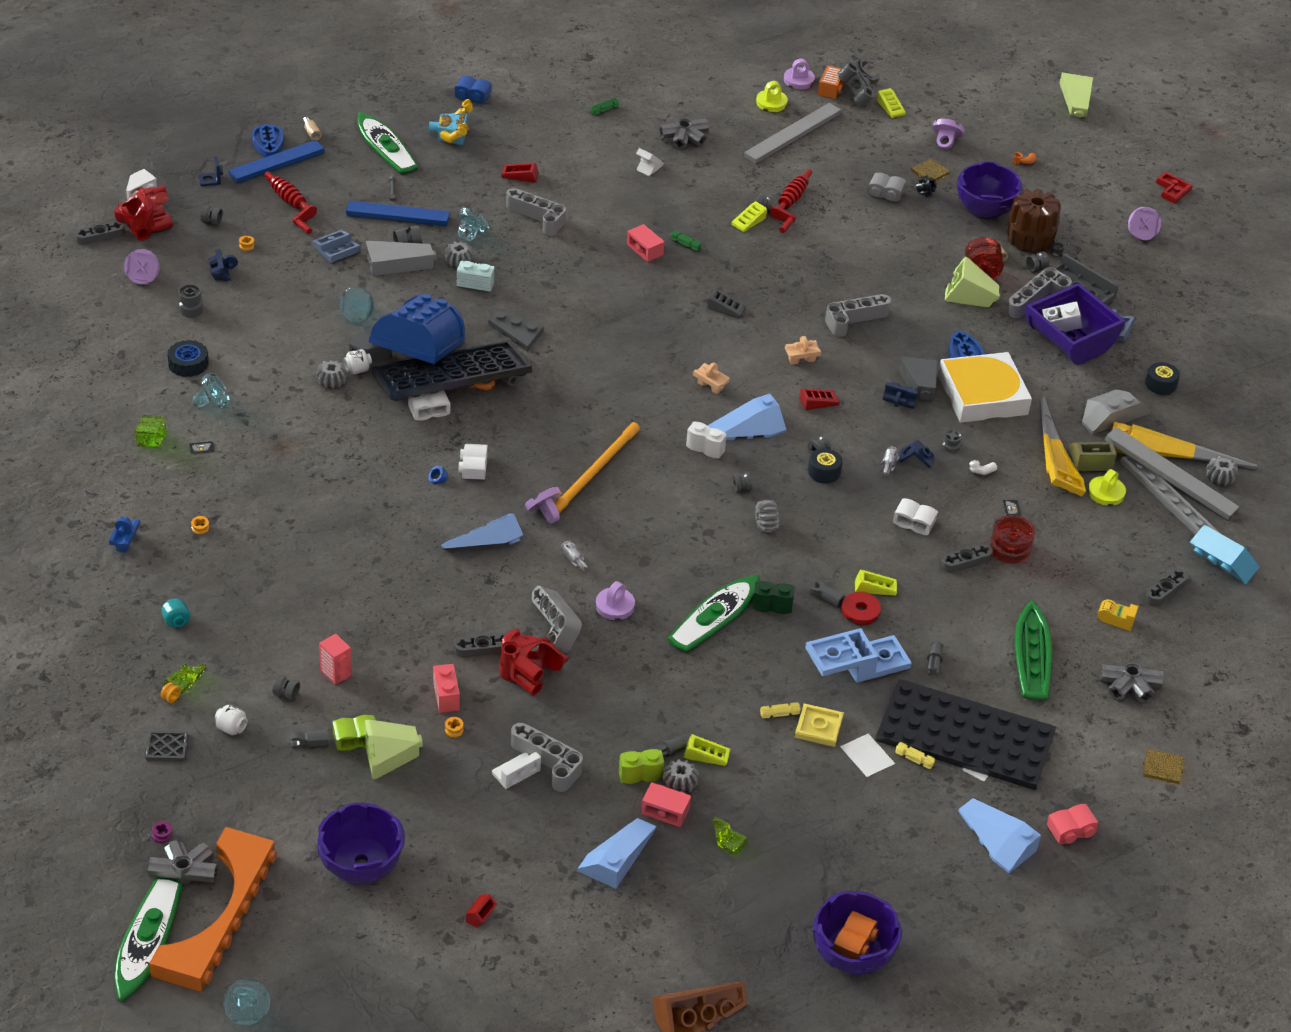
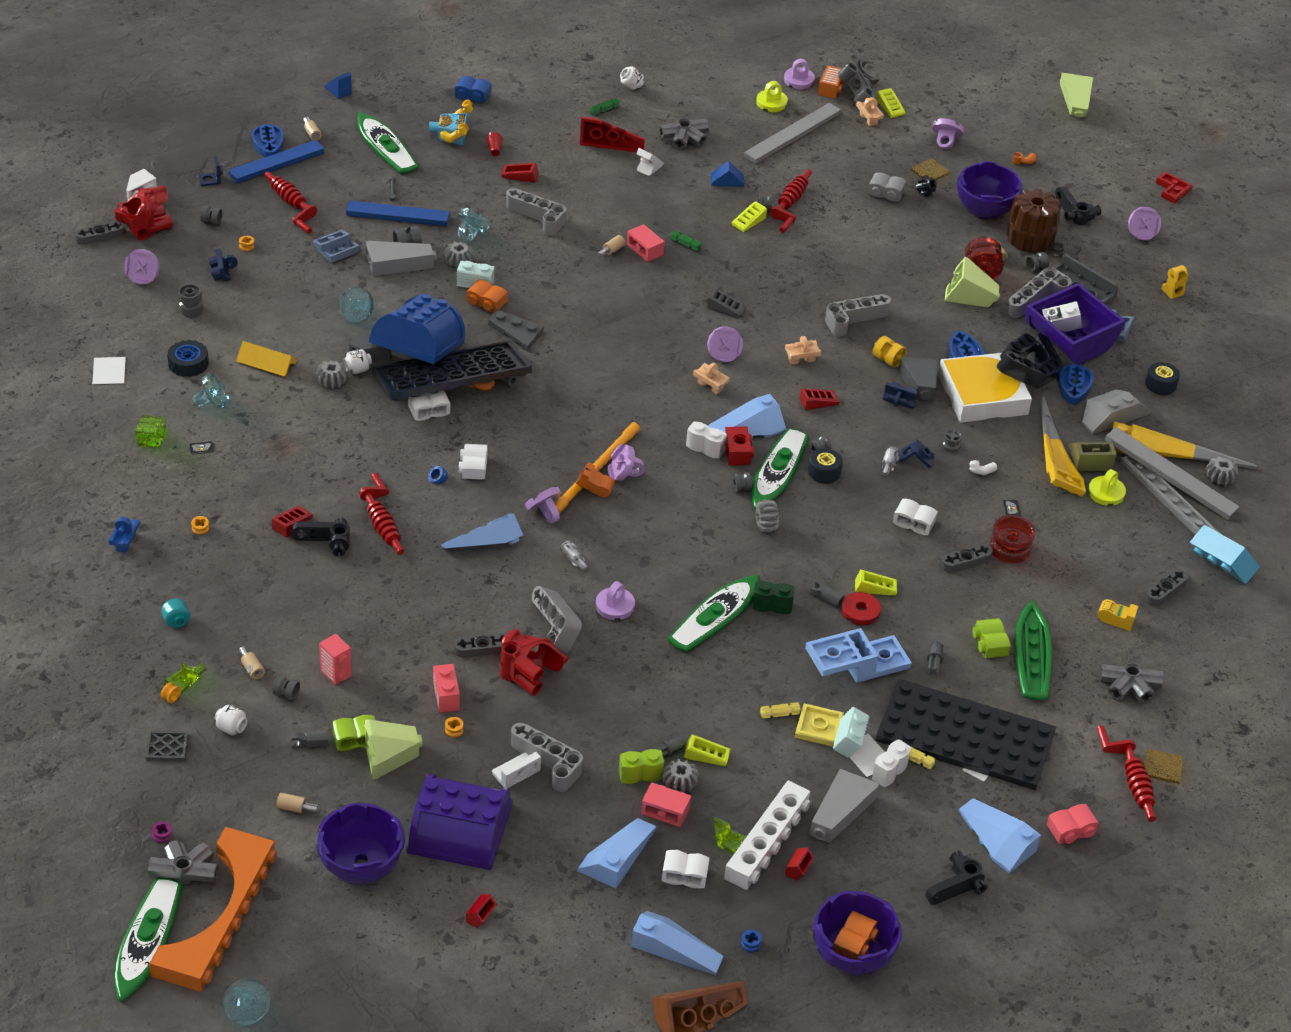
(109, 370): none -> white sticker
(251, 664): none -> tan piece
(265, 358): none -> yellow panel
(283, 524): none -> red slope
(295, 803): none -> tan piece
(336, 532): none -> black piece
(340, 86): none -> blue slope
(380, 517): none -> red piece
(459, 822): none -> dark purple container
(487, 296): none -> orange brick
(494, 142): none -> red cone
(595, 481): none -> orange leg
(605, 135): none -> red wedge
(612, 246): none -> tan piece
(622, 462): none -> lavender tile
(631, 78): none -> white head
(670, 941): none -> light blue wedge
(685, 869): none -> white brick
(725, 344): none -> lavender tile
(727, 176): none -> blue slope
(738, 446): none -> red brick
(751, 934): none -> blue bush
(767, 835): none -> white brick
(779, 466): none -> piece
(801, 855): none -> red piece
(842, 804): none -> light grey slope
(851, 732): none -> light aqua brick
(870, 111): none -> light nougat hips
(889, 351): none -> yellow wheel
(891, 763): none -> white brick
(968, 877): none -> black piece
(991, 638): none -> lime brick
(1037, 373): none -> black piece
(1067, 385): none -> blue piece
(1076, 211): none -> black piece
(1137, 776): none -> red piece
(1176, 281): none -> yellow leg

